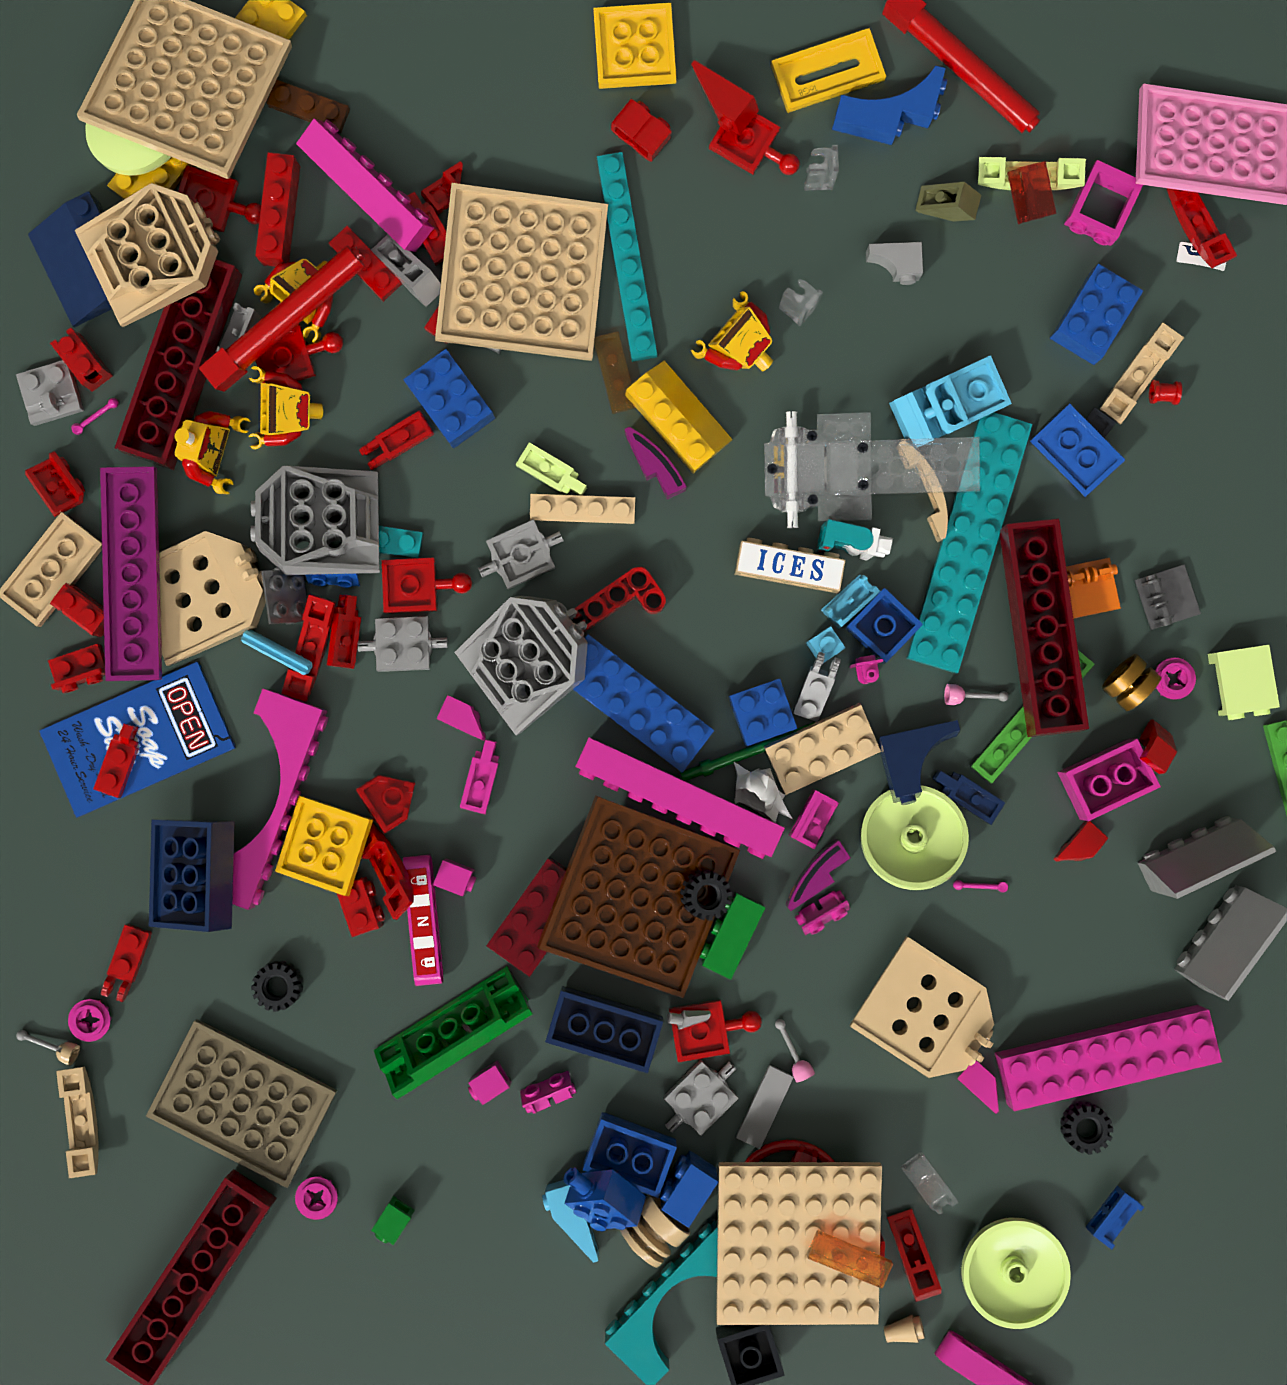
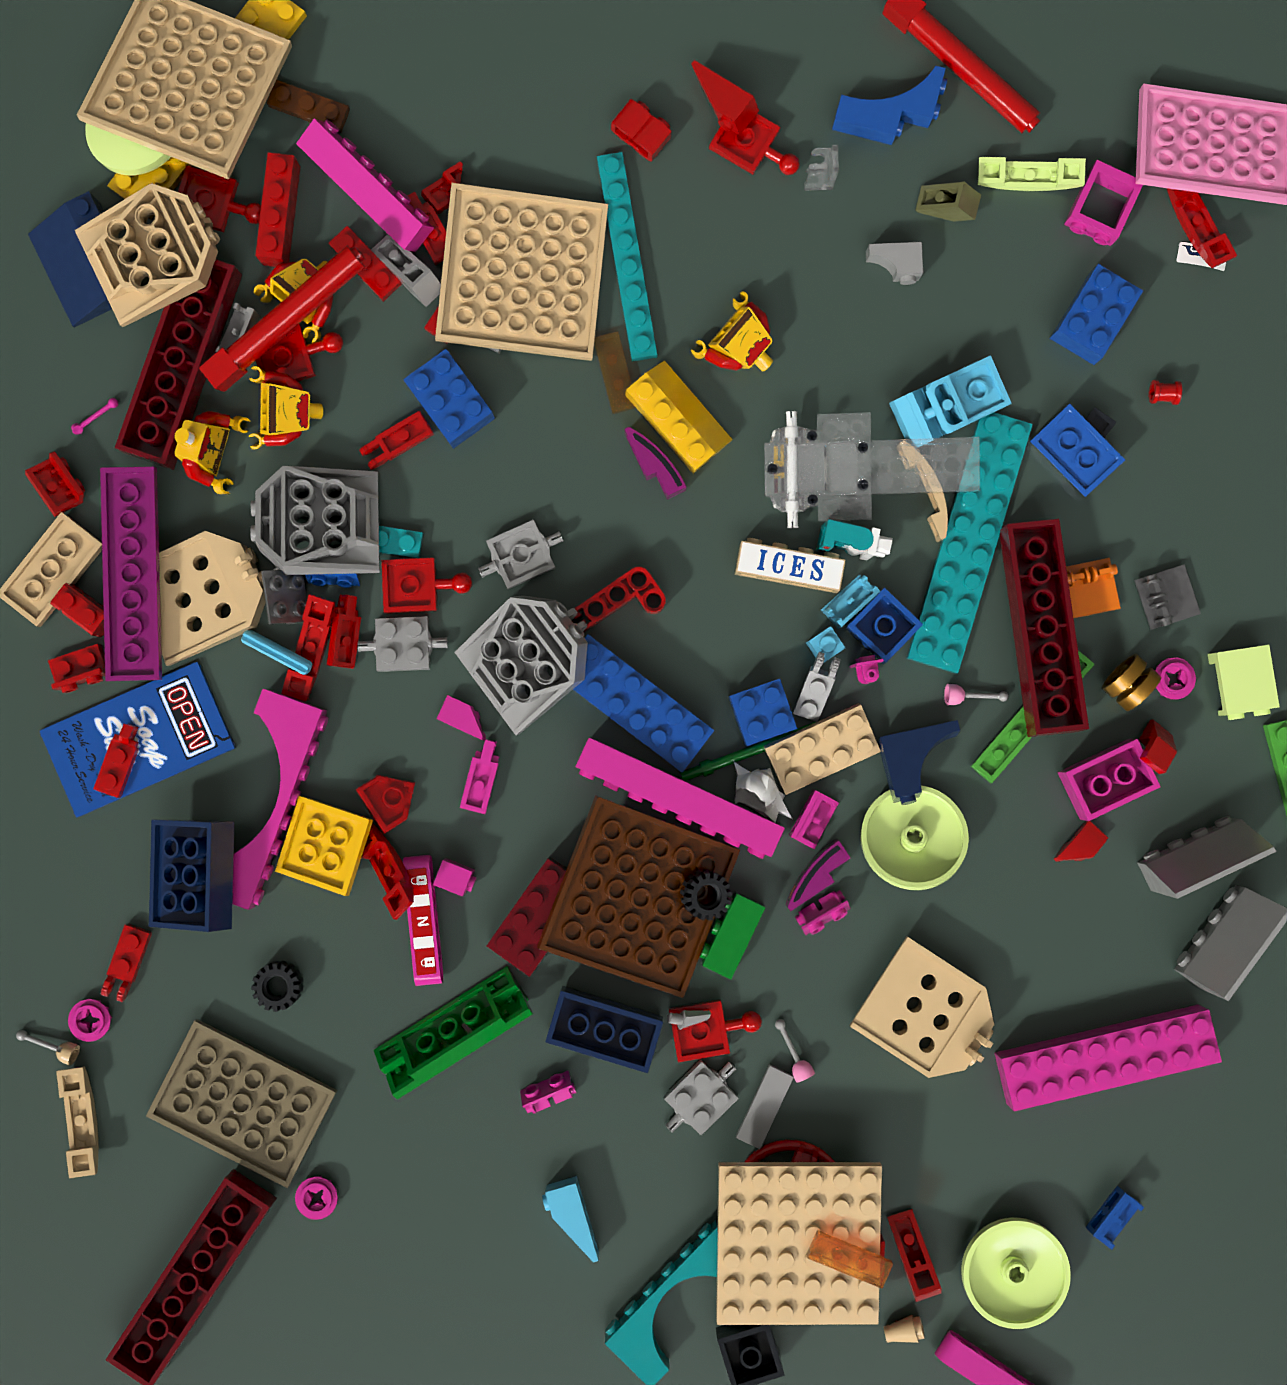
(49, 393): light grey hinge -> none
(81, 359): red brick -> none
(360, 908): red bracket -> none
(392, 1221): green brick -> none
(489, 1083): dark pink brick -> none
(550, 470): yellowish green hinge -> none
(582, 508): tan plate -> none
(604, 1199): blue brick -> none
(632, 1152): blue brick -> none
(635, 45): yellow plate -> none
(654, 1232): tan wheel -> none
(688, 1188): blue brick -> none
(799, 306): clear hinge -> none
(853, 46): yellow piece -> none
(928, 1183): clear hinge -> none
(970, 796): dark blue hinge -> none
(981, 1084): dark pink slope -> none
(1001, 886): dark pink hinge -> none
(1031, 192): clear red hinge -> none
(1101, 1133): black tyre -> none
(1140, 373): tan slope -> none

